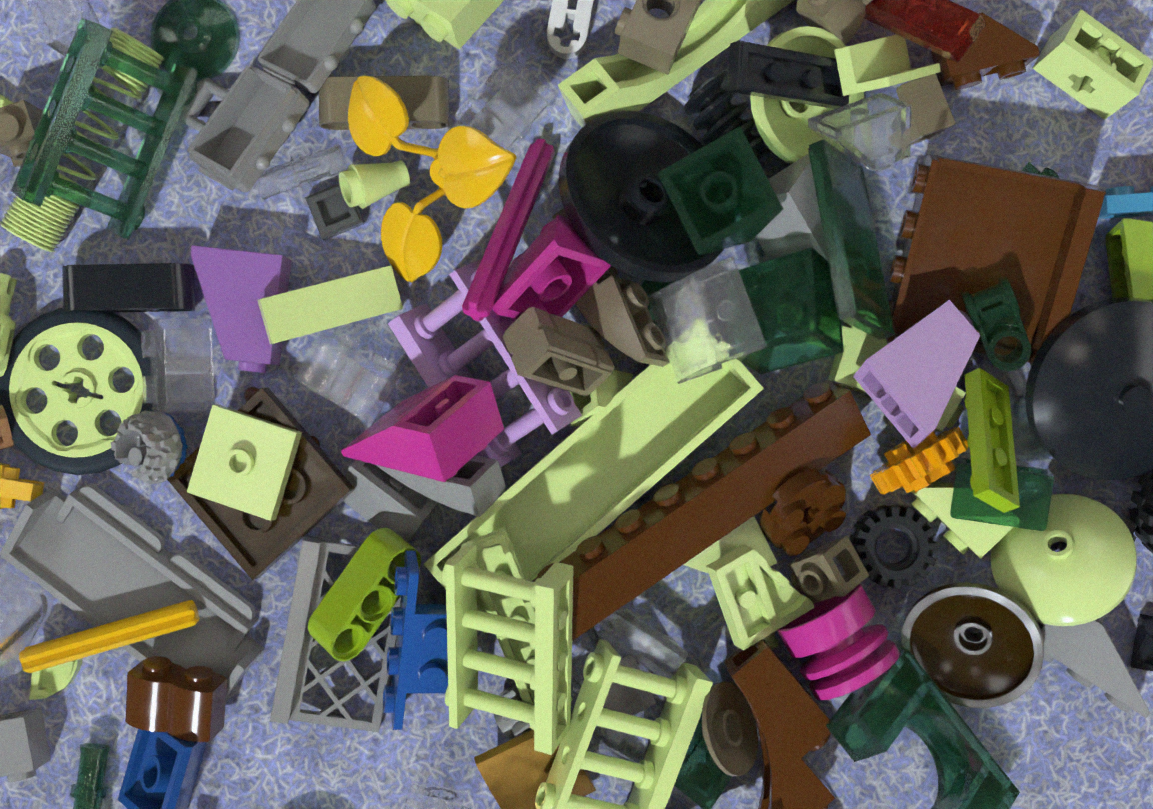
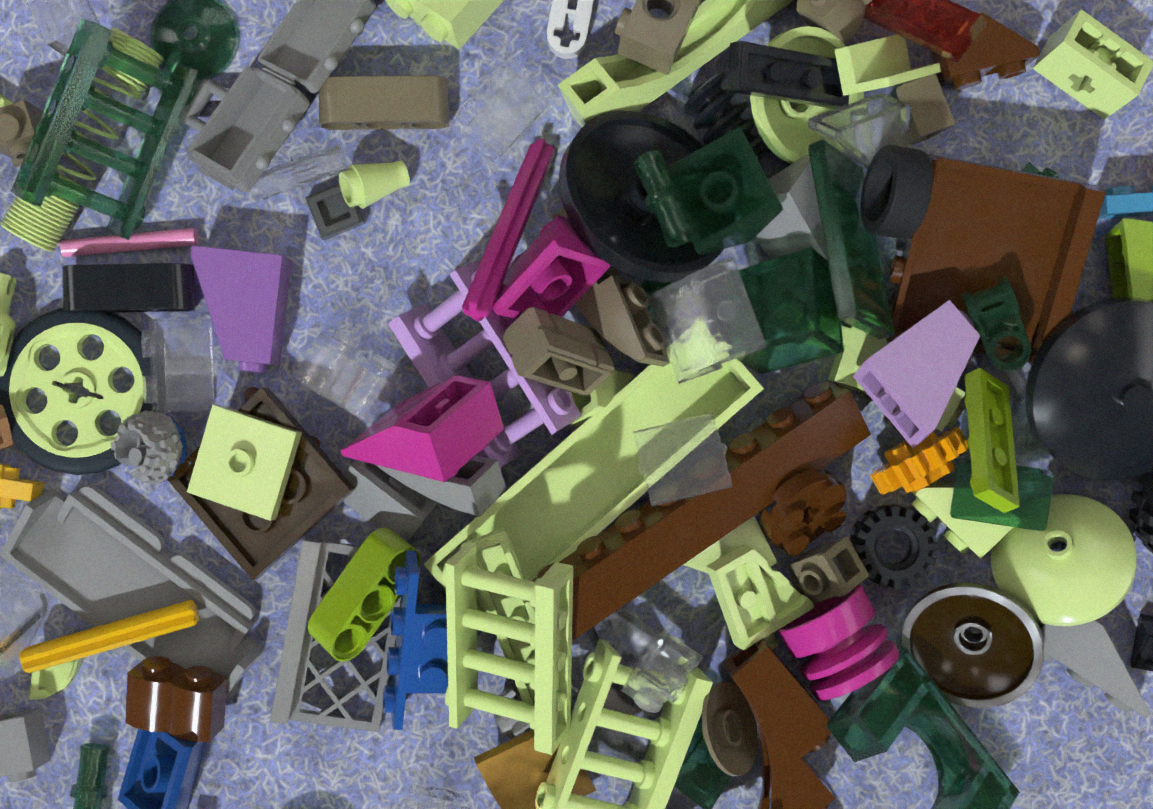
(136, 242): none -> bright pink bar
(330, 304): yellowish green tile -> none
(465, 168): yellow plant -> none
(661, 672): none -> clear brick
(664, 198): none -> clear green pin
(682, 459): none -> clear piece
(896, 191): none -> black tyre

